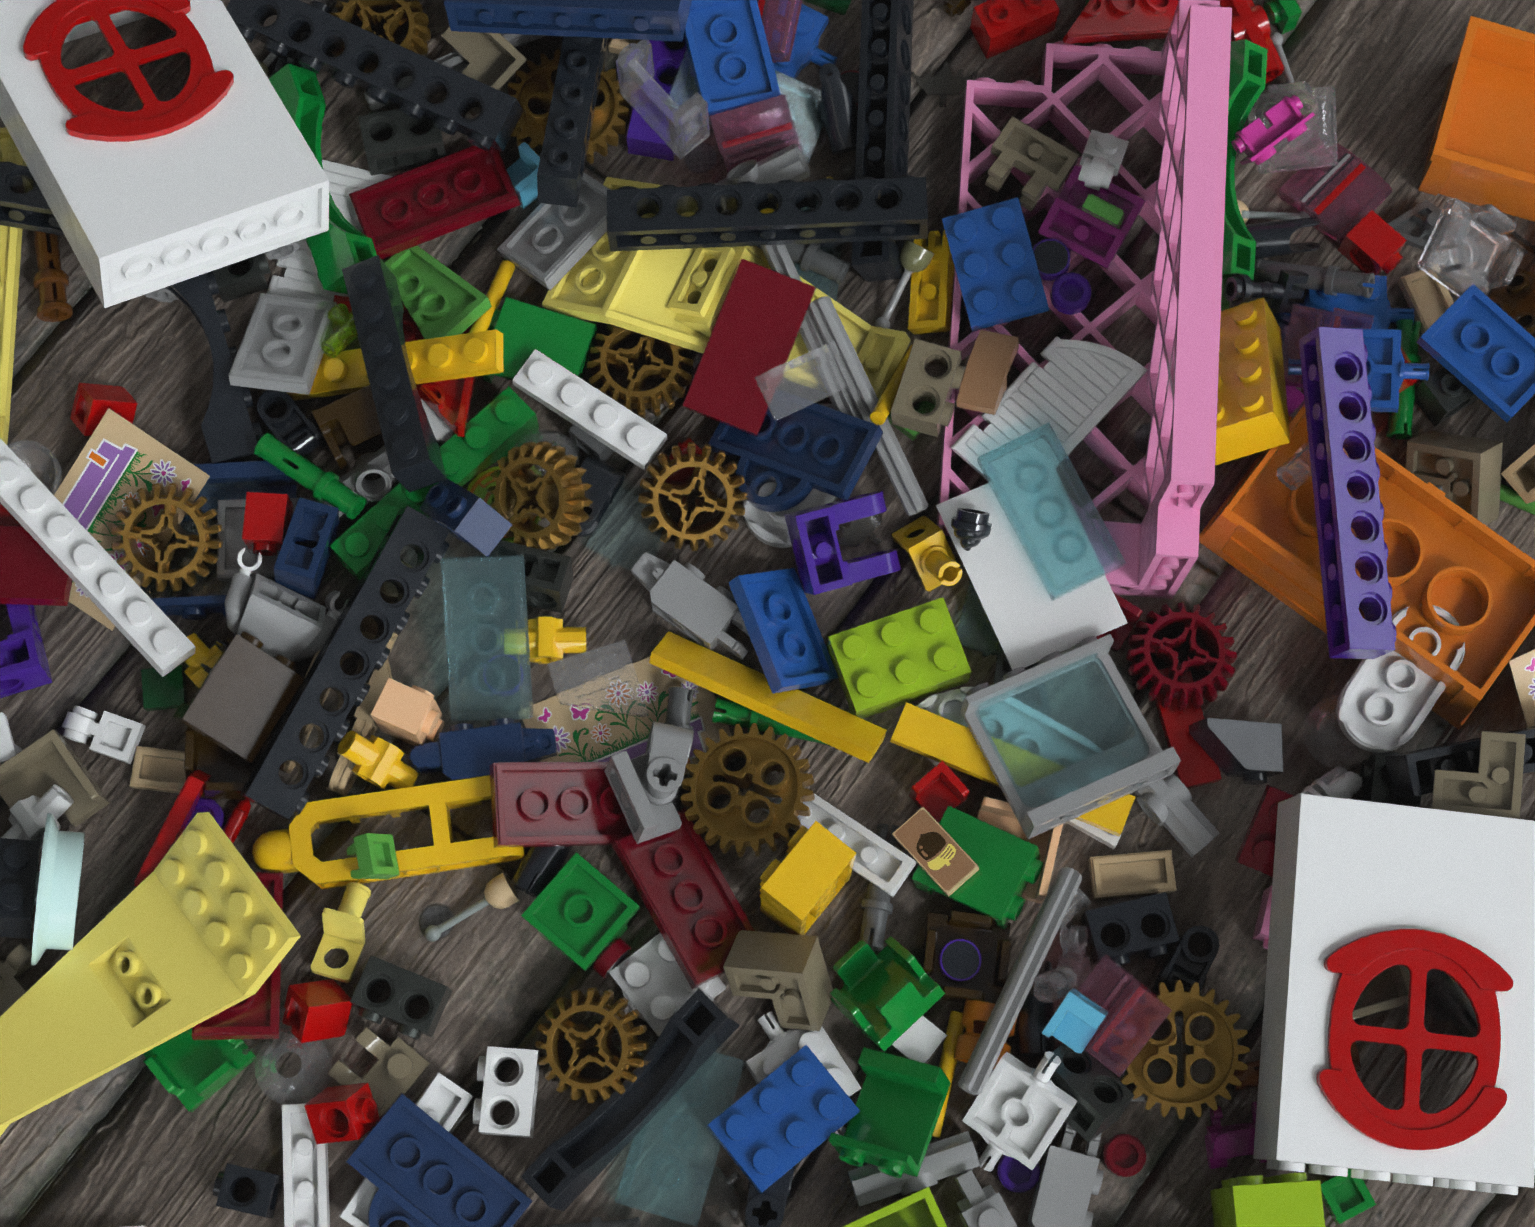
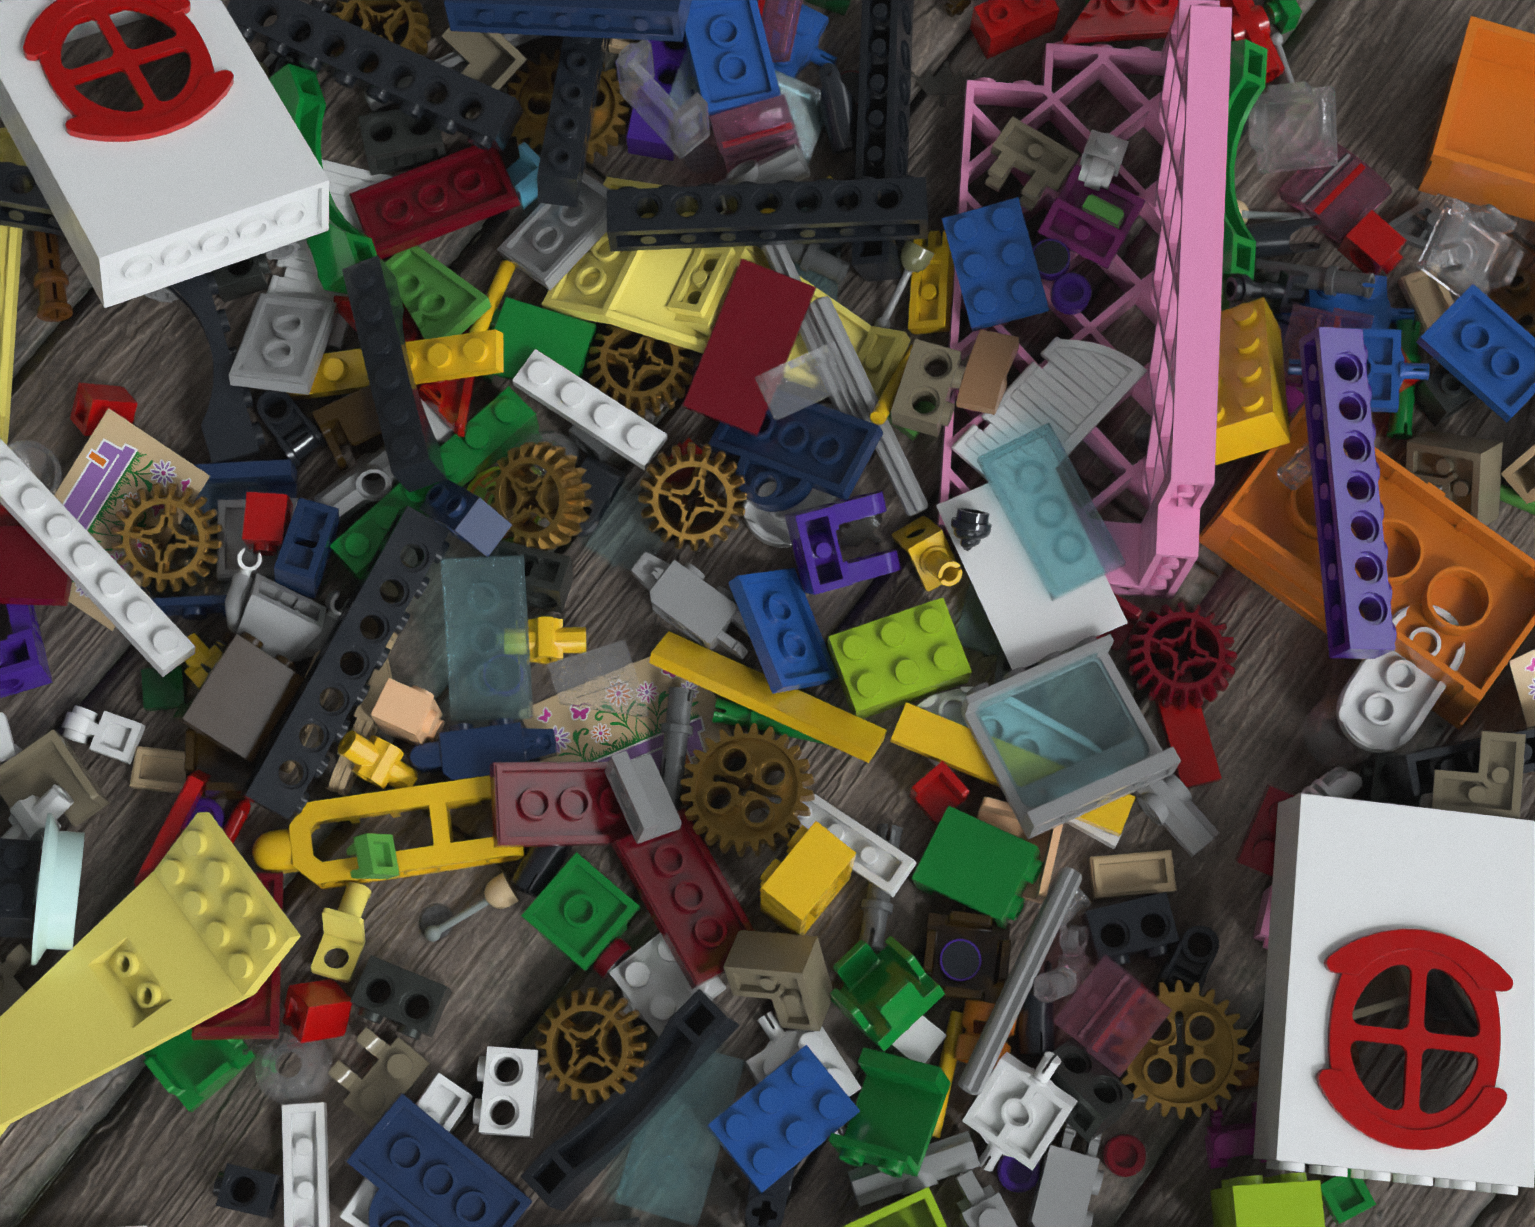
(322, 484): green pin -> none
(342, 1113): red brick -> none
(343, 330): clear neon green arm -> none
(666, 758): light grey piece -> none
(935, 851): tile -> none
(1075, 1021): medium azure panel -> none
(1241, 747): slope -> none
(1285, 123): dark pink hinge -> none

